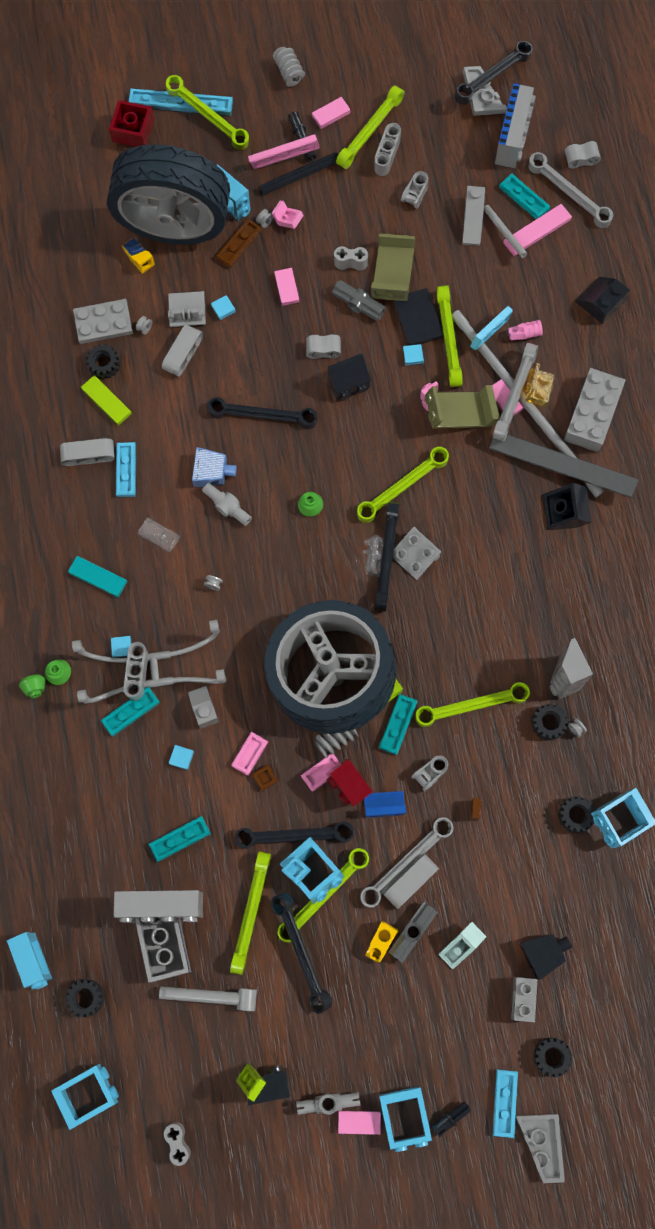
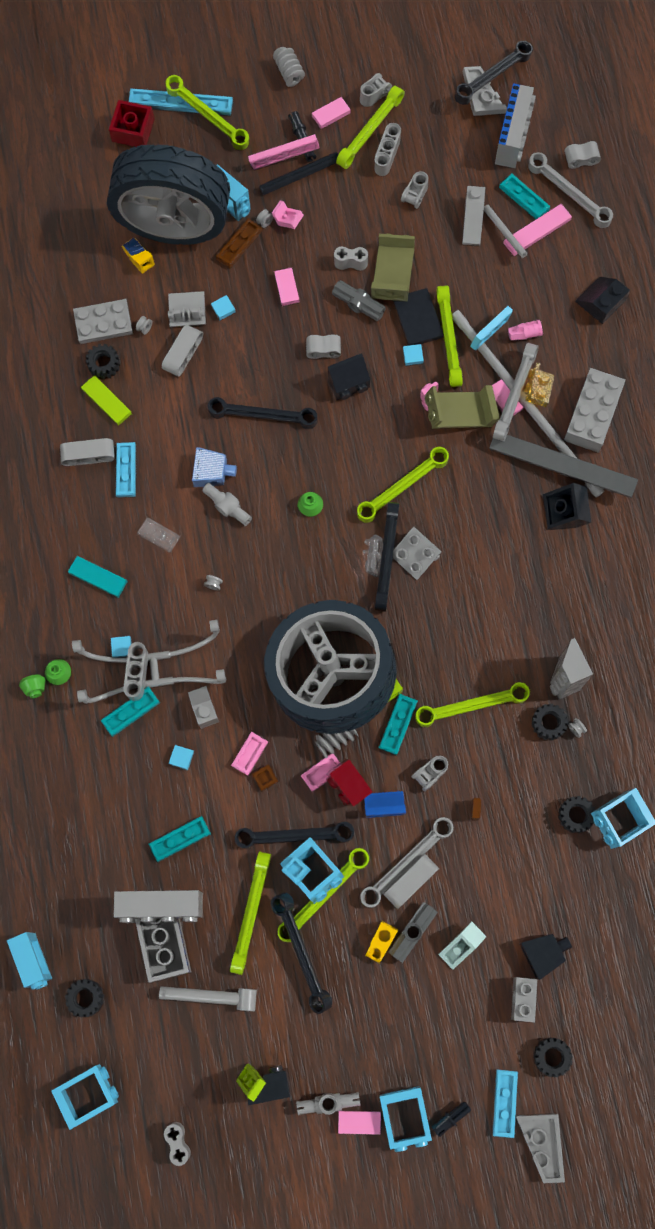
(374, 90): none -> light grey piece

